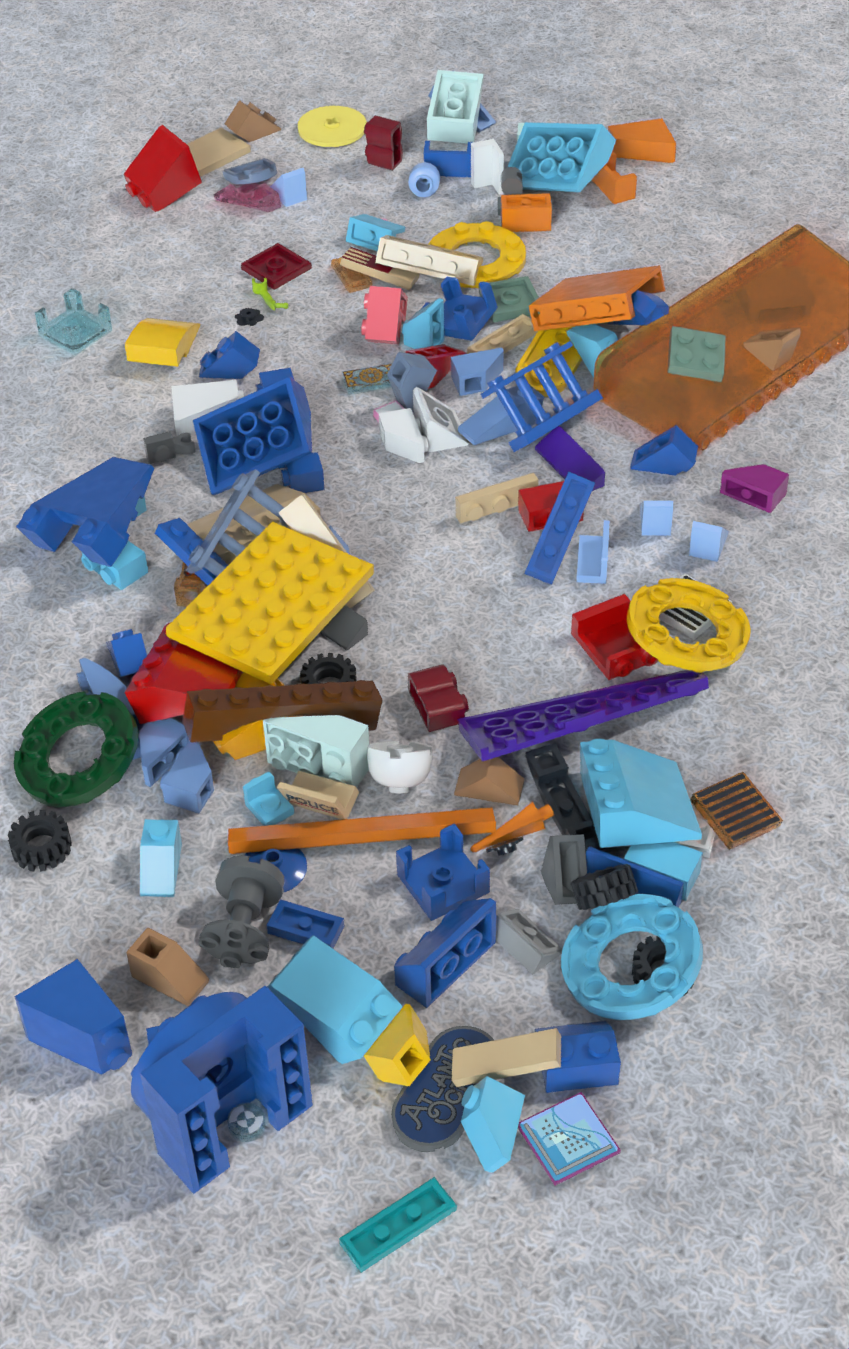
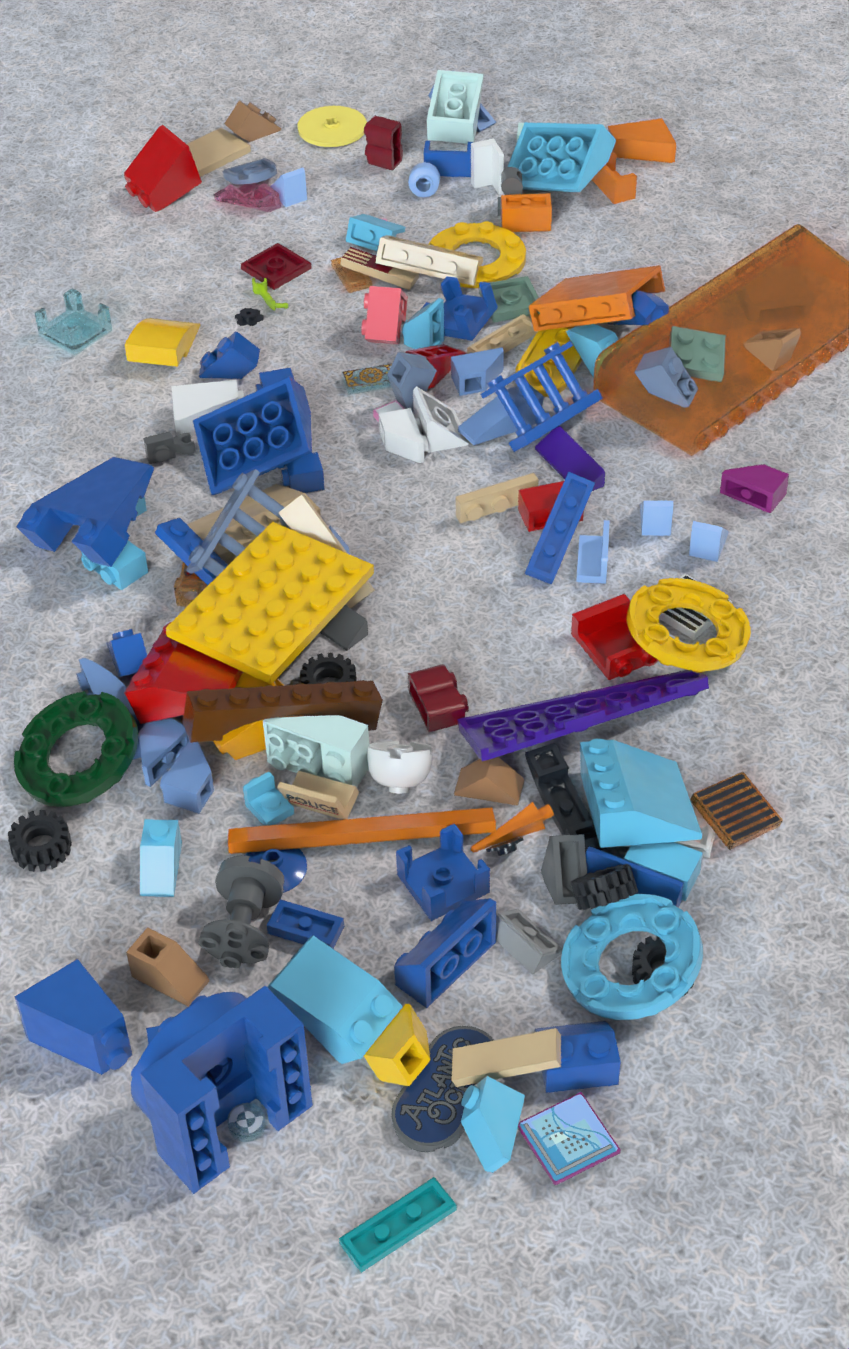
(666, 377): none -> sand blue slope
(666, 453): blue slope -> none

